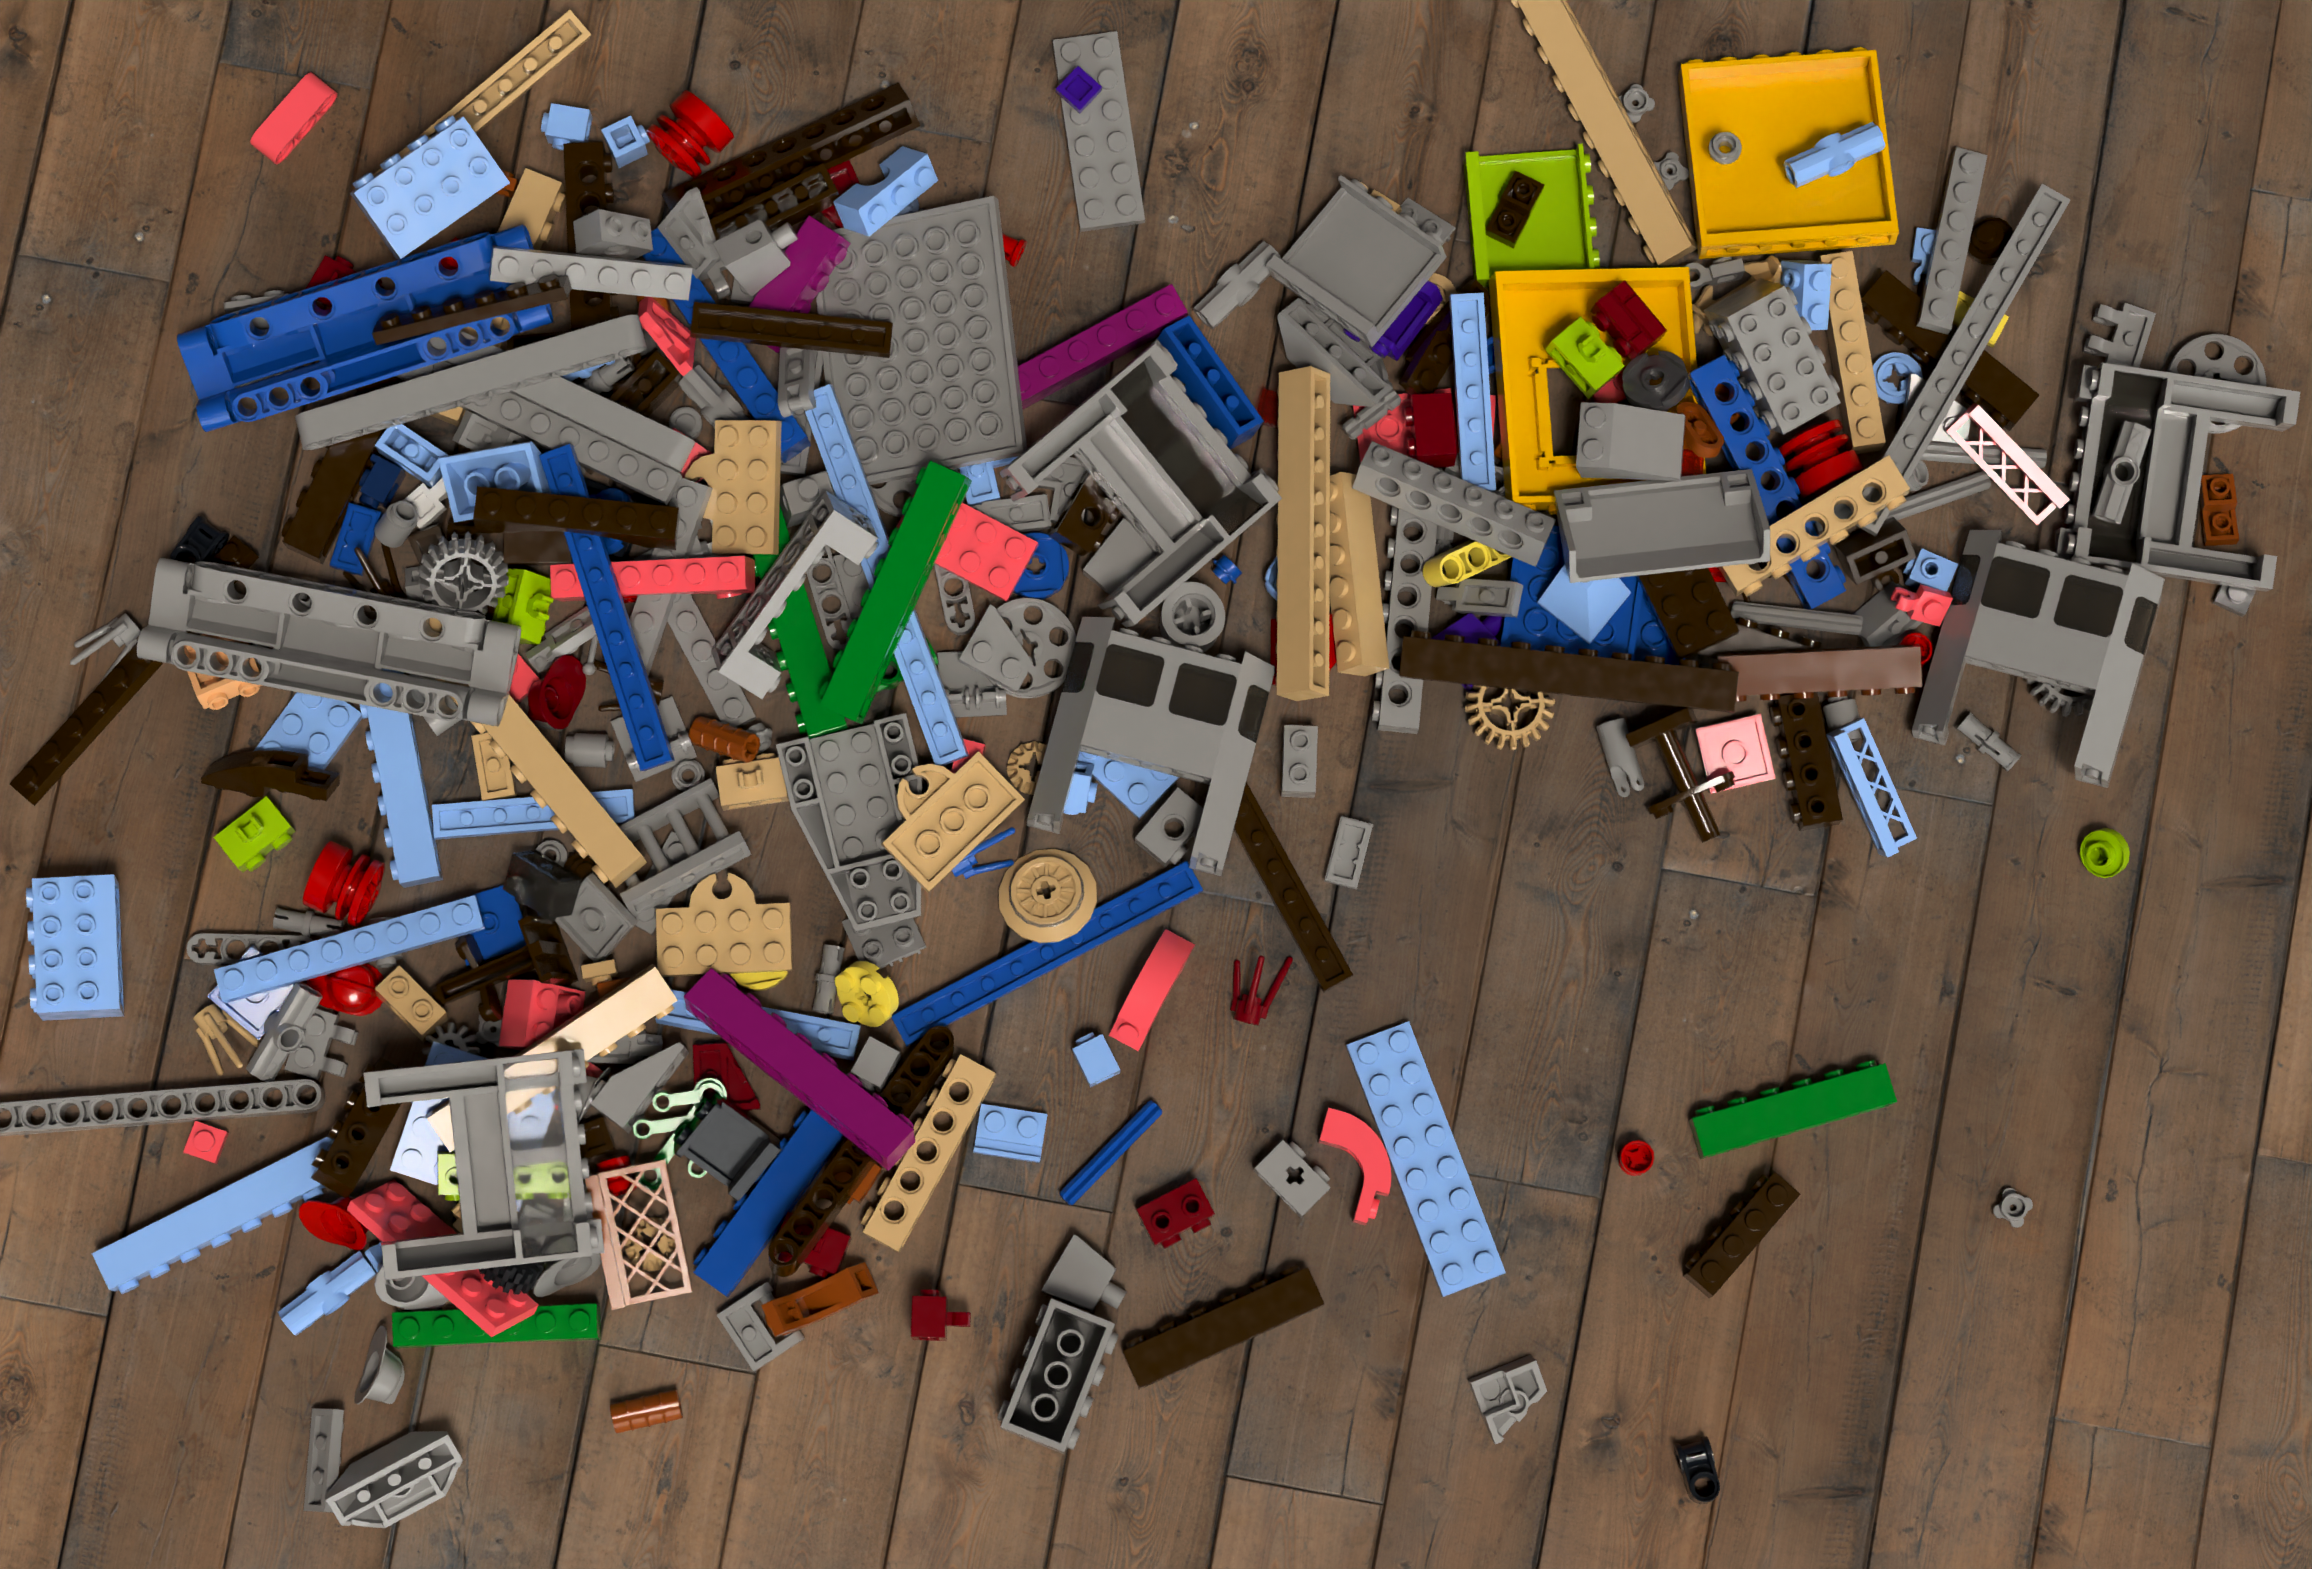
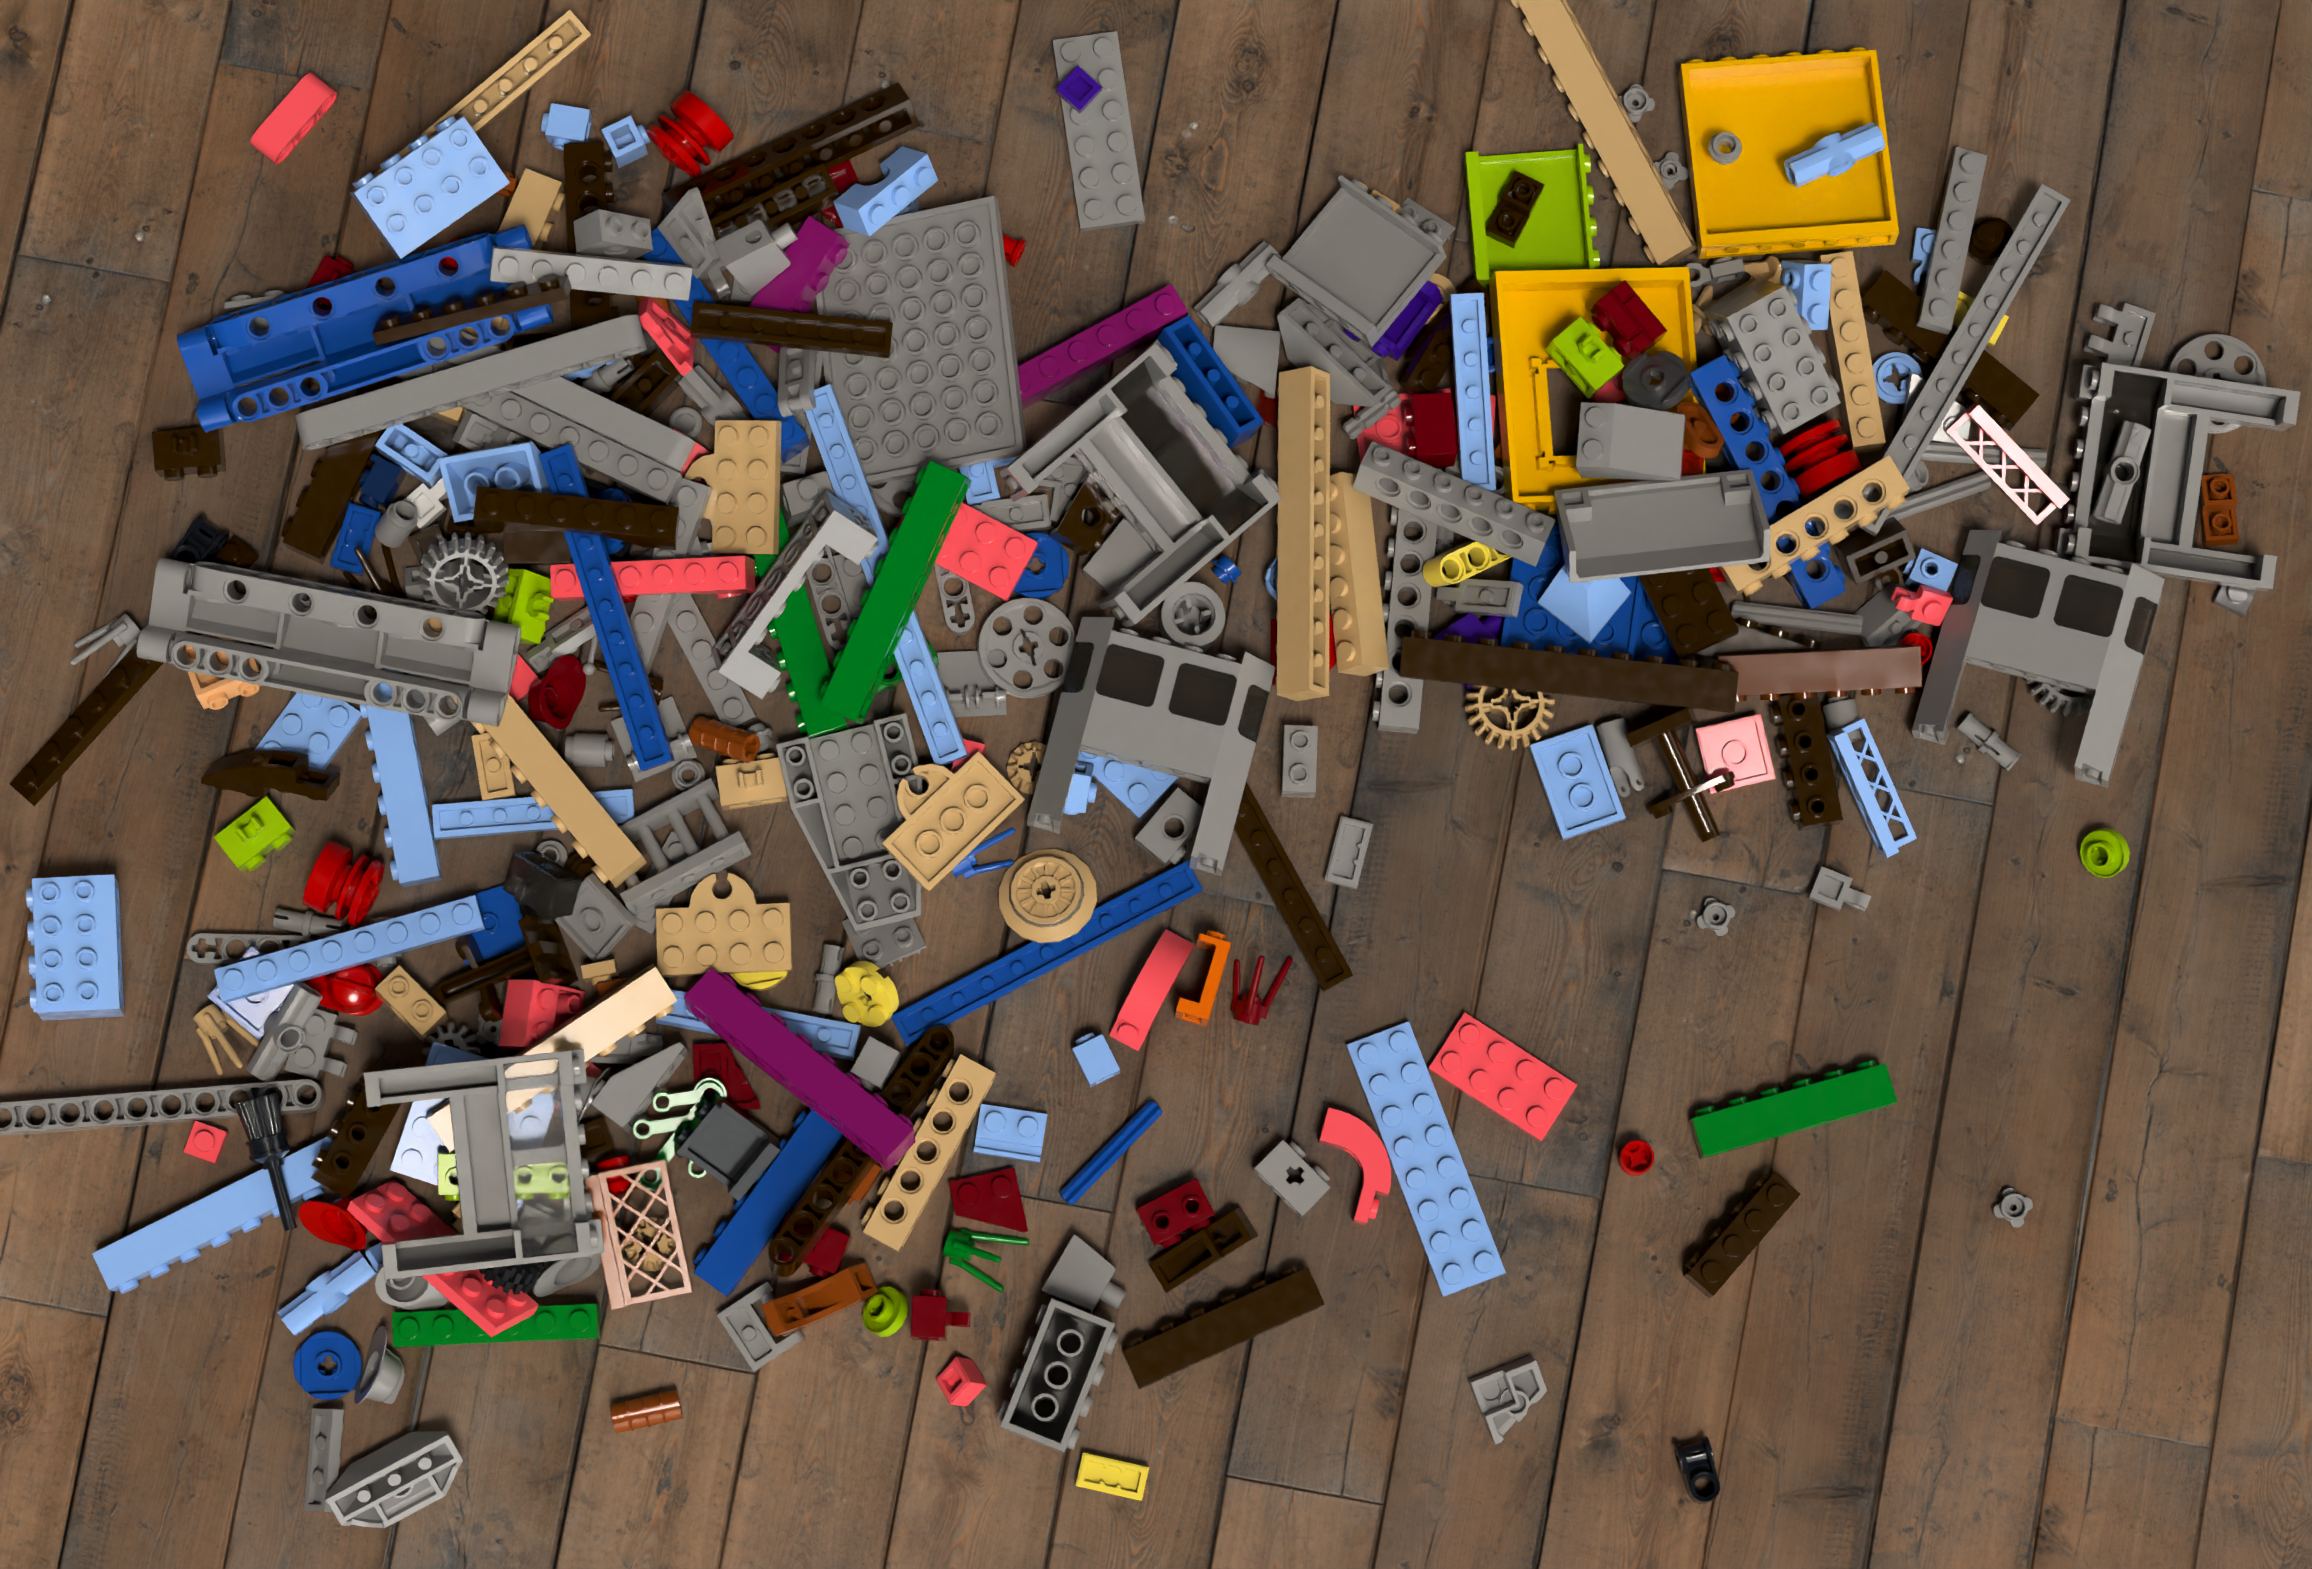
(188, 453): none -> dark brown brick
(268, 1146): none -> black piece
(314, 1352): none -> blue plate
(885, 1312): none -> lime plate
(961, 1247): none -> green plant
(961, 1381): none -> coral slope
(990, 1199): none -> dark red wing
(996, 652): light grey wing -> none
(1112, 1476): none -> light yellow plate
(1200, 1012): none -> orange panel
(1203, 1249): none -> dark brown slope
(1249, 355): none -> light grey slope
(1502, 1077): none -> coral plate
(1577, 782): none -> light blue plate
(1724, 912): none -> light grey plate
(1833, 889): none -> light grey plate

